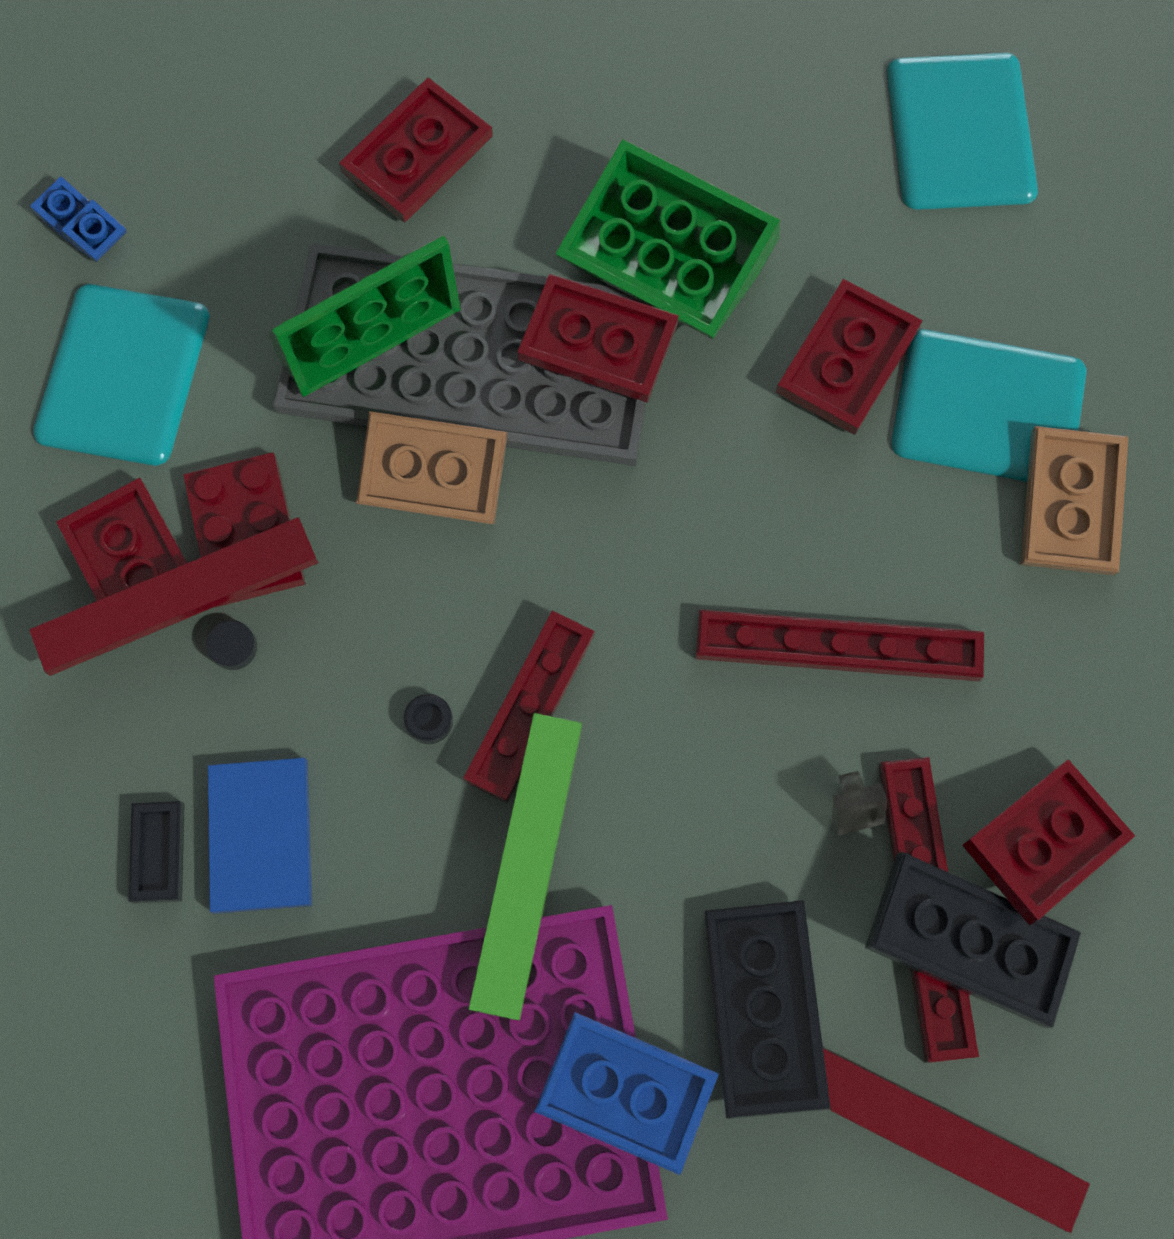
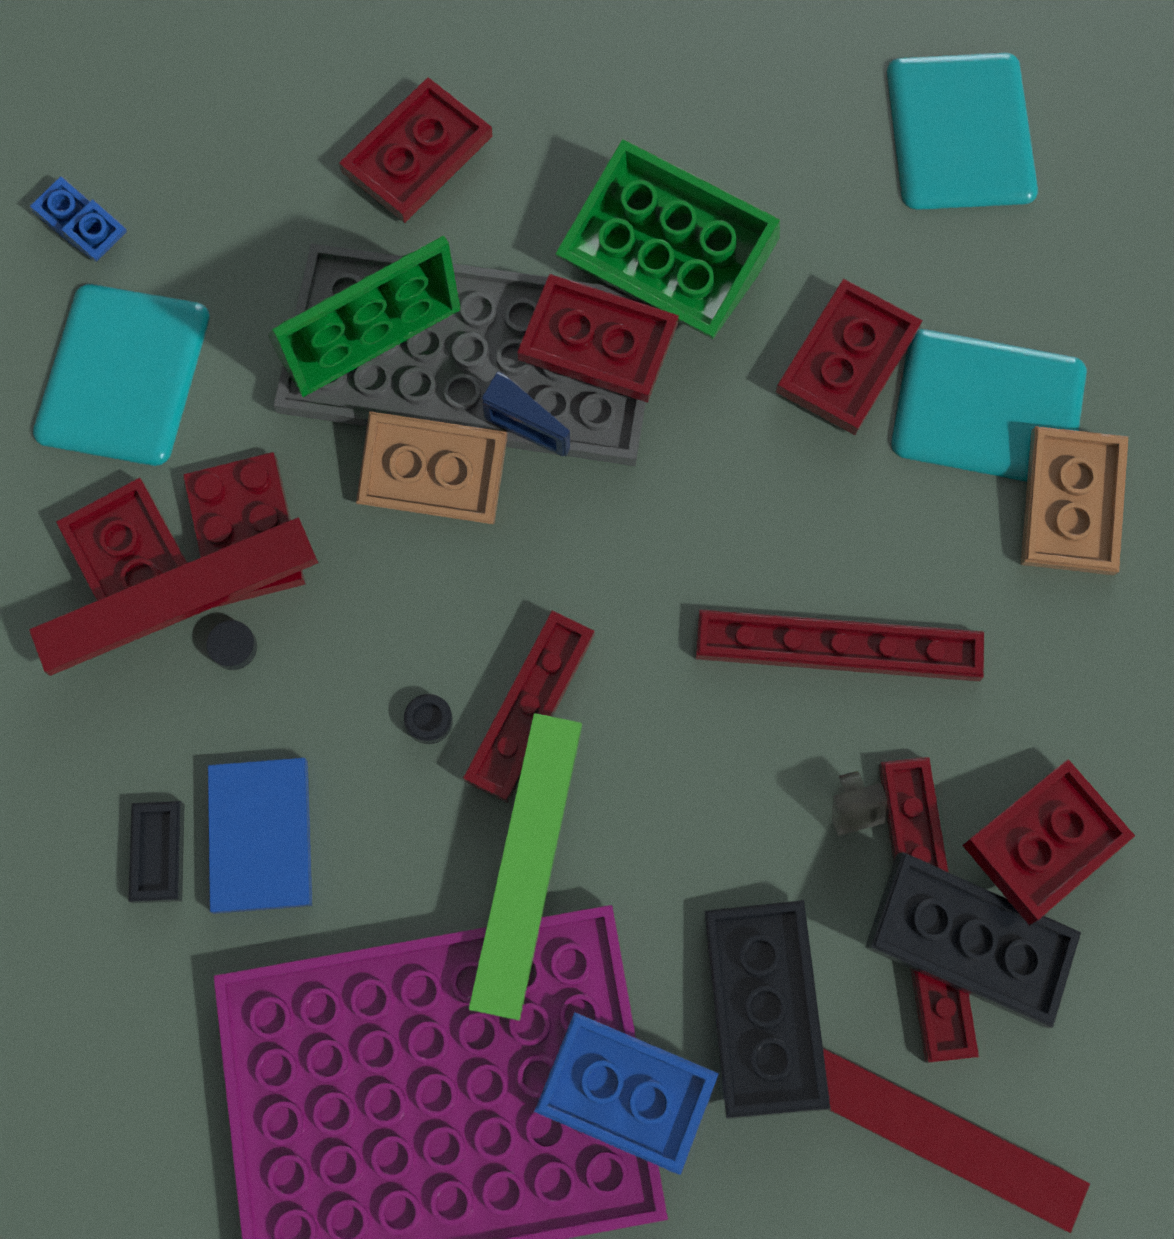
(519, 413): none -> dark blue slope

